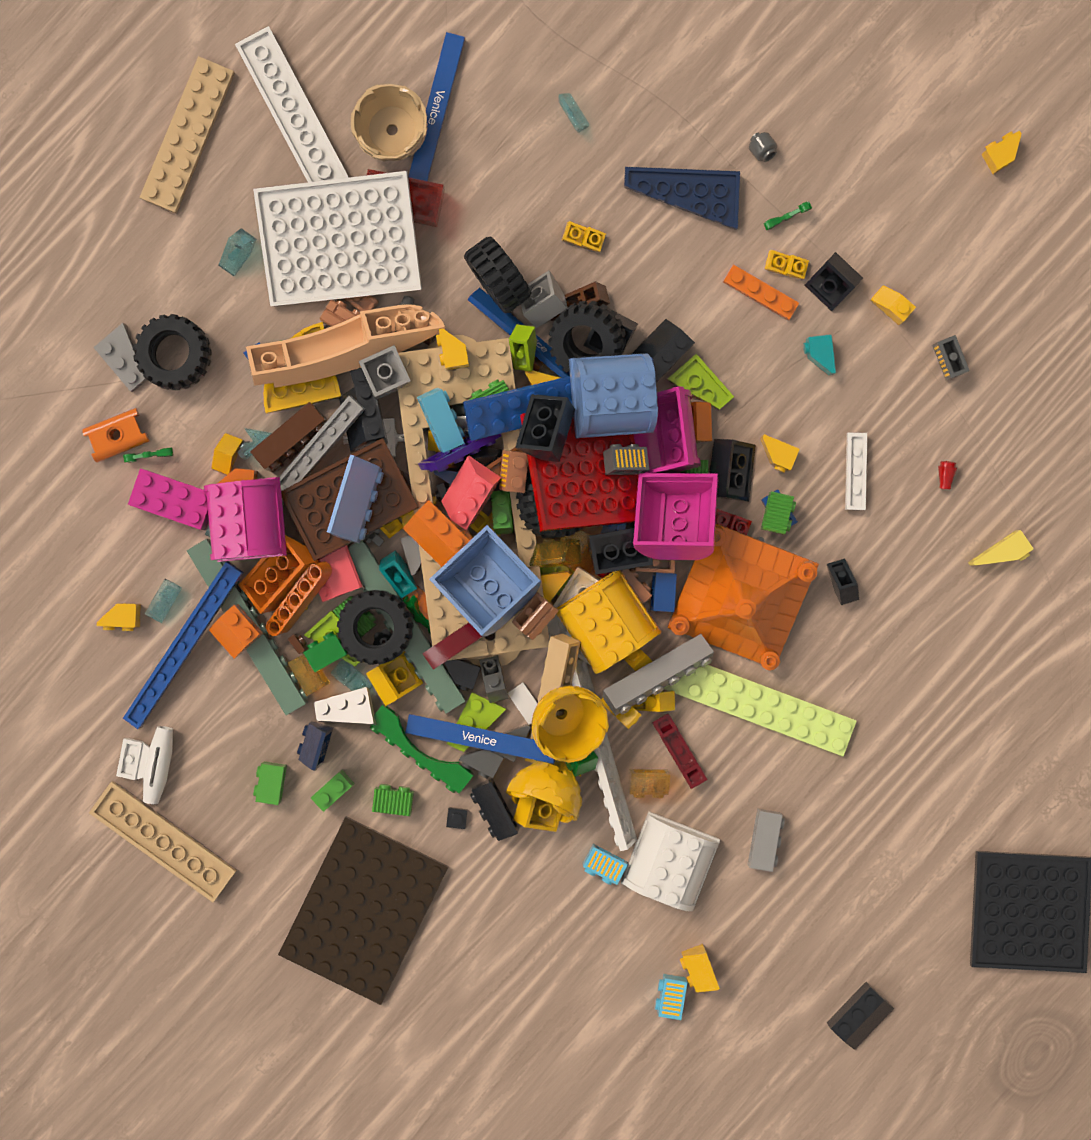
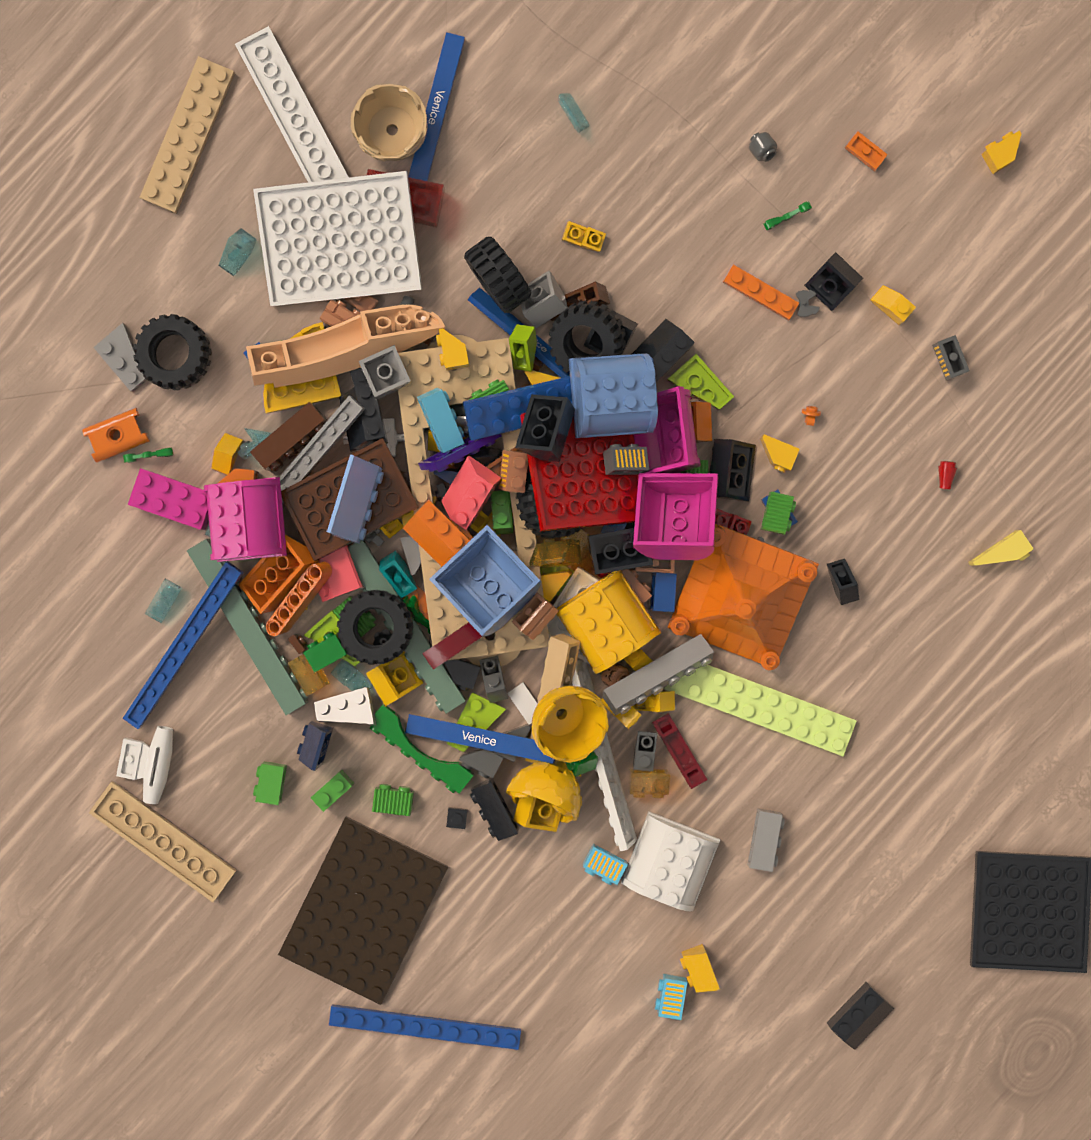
(123, 616): yellow slope -> none
(235, 630): orange slope -> none
(425, 1027): none -> blue plate
(614, 674): none -> nougat head
(645, 751): none -> dark grey slope
(700, 192): dark blue wing -> none
(786, 265): yellow slope -> none
(804, 297): none -> dark grey piece
(810, 413): none -> orange plate
(821, 353): teal slope -> none
(856, 471): white plate -> none
(866, 151): none -> orange plate

